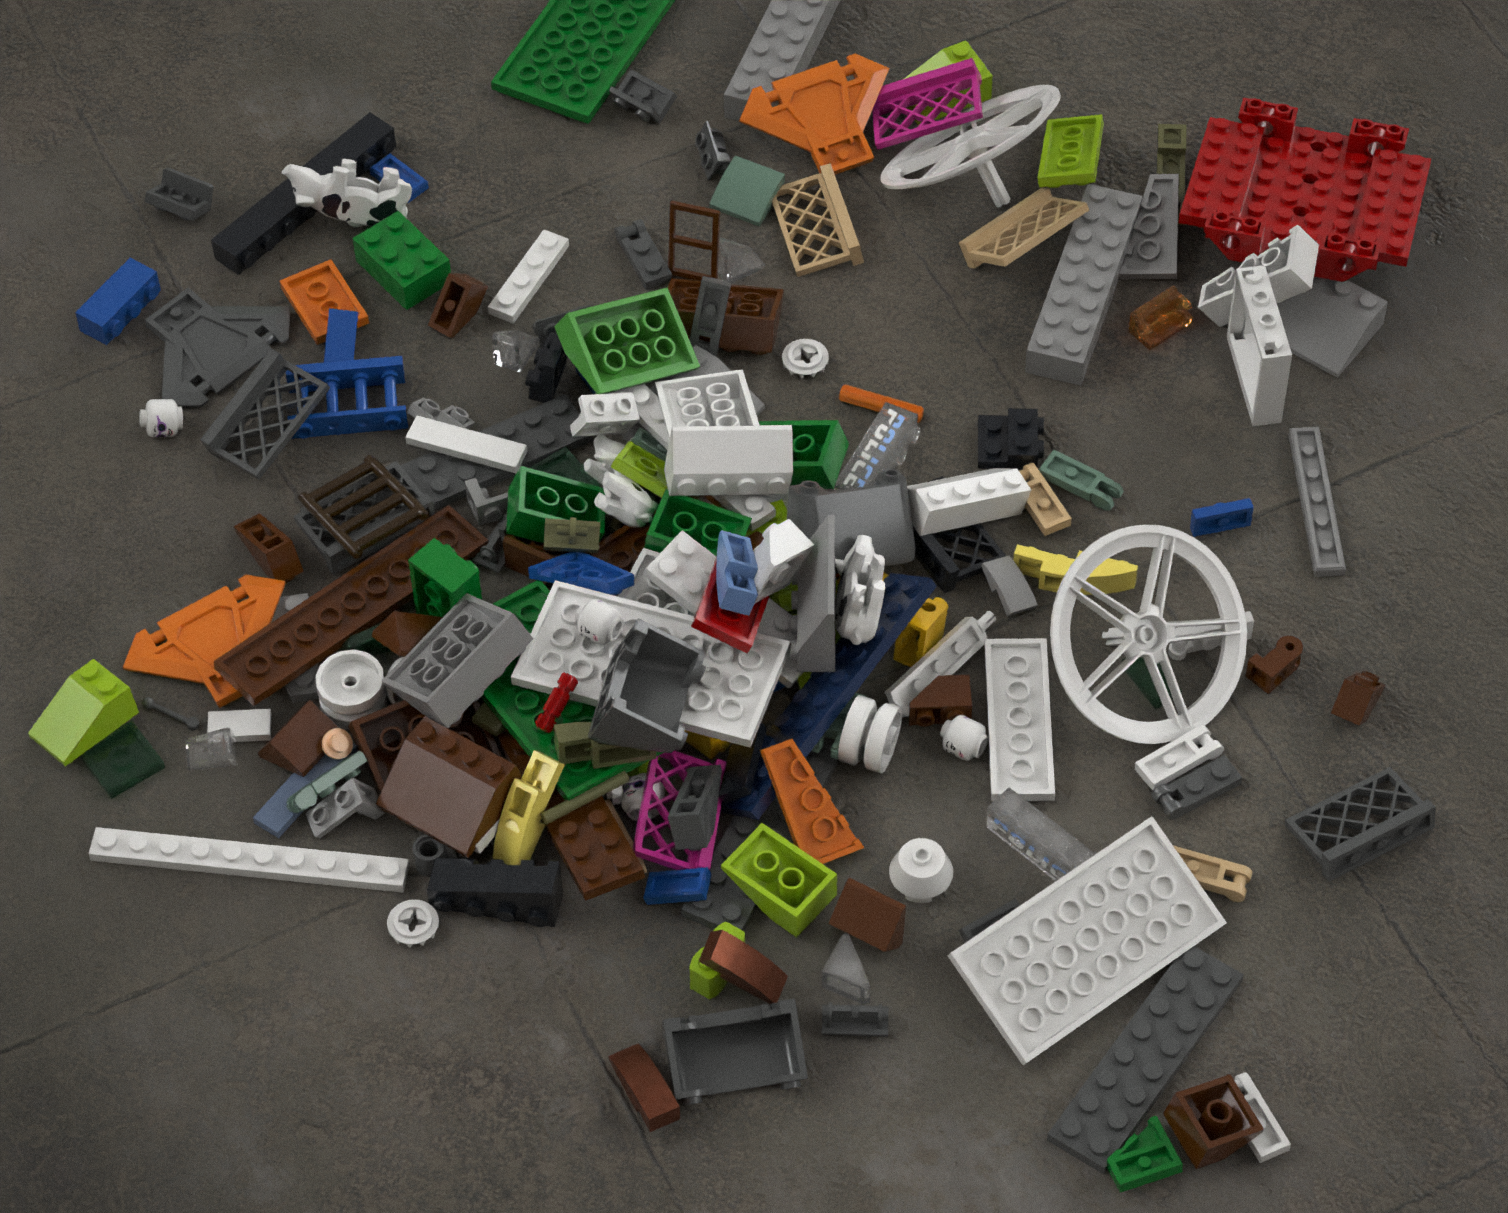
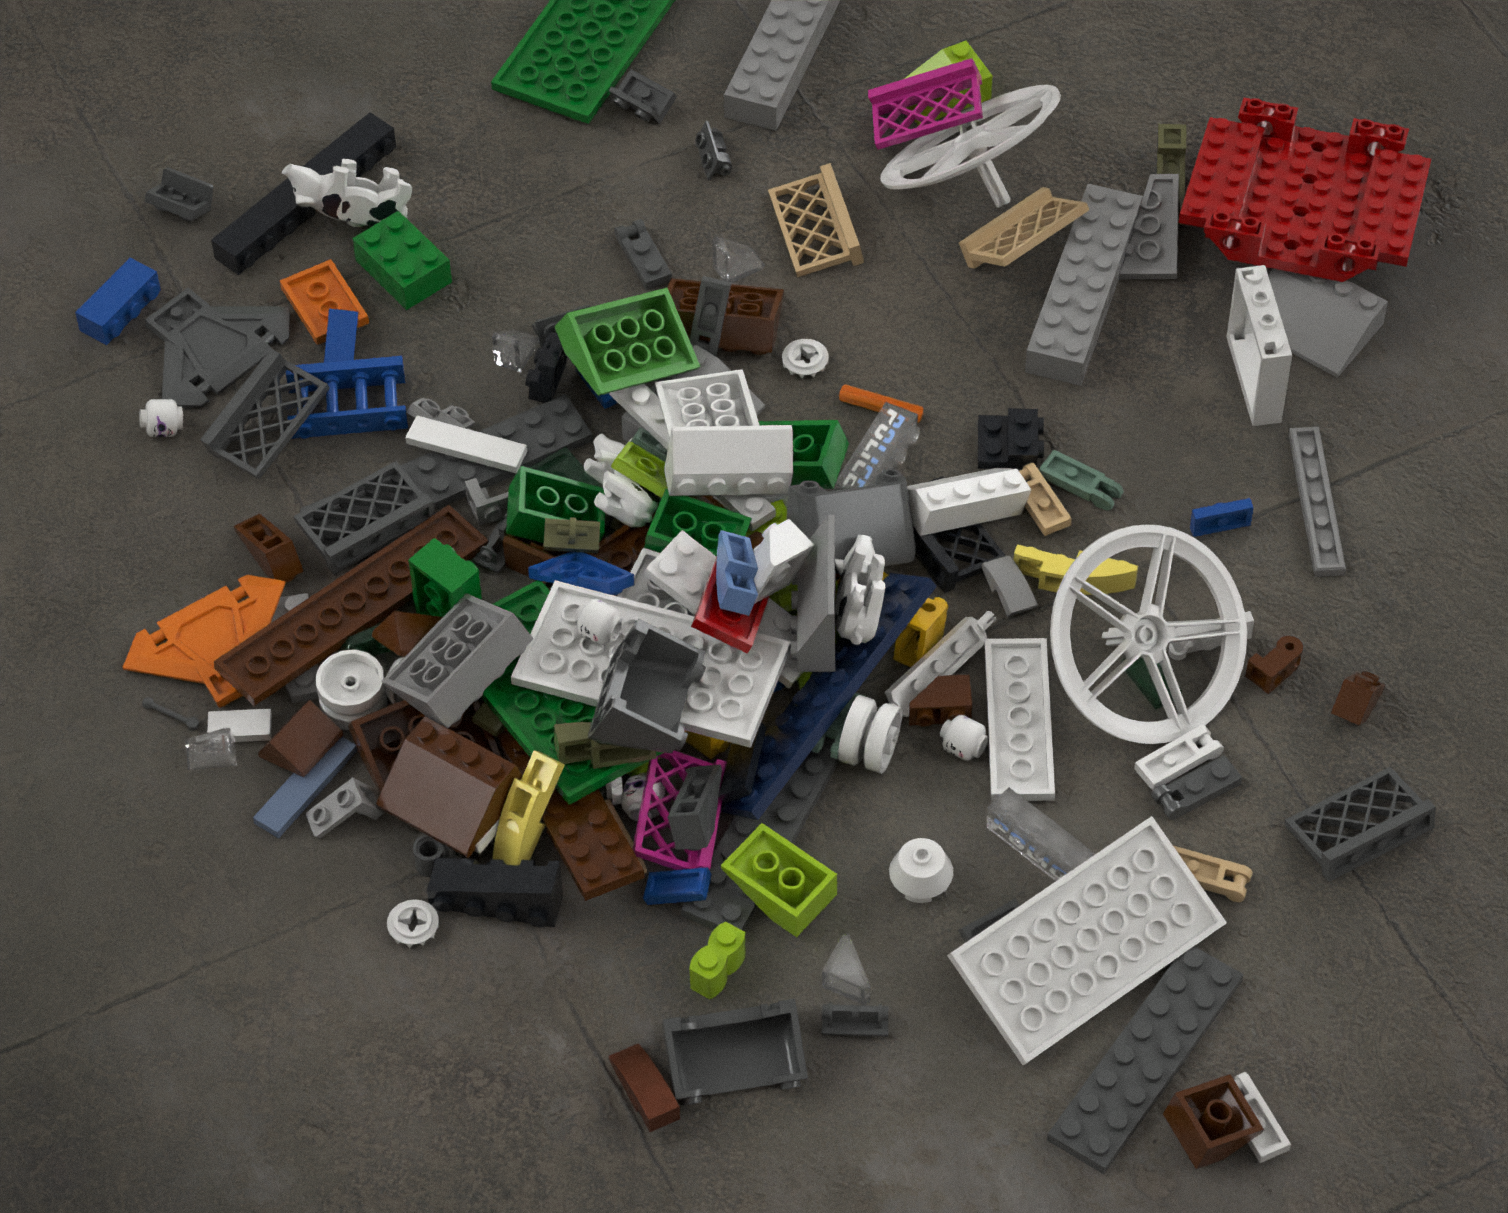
(83, 712): lime slope -> none
(122, 760): clear green tile -> none
(249, 859): white plate -> none
(325, 782): sand green hinge -> none
(337, 743): light nougat plate -> none
(384, 480): dark brown bar -> none
(409, 176): blue tile -> none
(457, 303): reddish brown slope -> none
(528, 276): white plate -> none
(556, 702): red axle -> none
(568, 806): olive bar -> none
(605, 414): white bracket -> none
(713, 246): reddish brown window -> none
(743, 966): copper slope -> none
(747, 190): sand green slope -> none
(807, 806): orange wing -> none
(822, 111): orange plate -> none
(869, 916): reddish brown slope -> none
(1070, 151): lime plate -> none
(1144, 1158): green wing -> none
(1160, 318): clear orange hinge -> none
(1288, 266): white wedge -> none

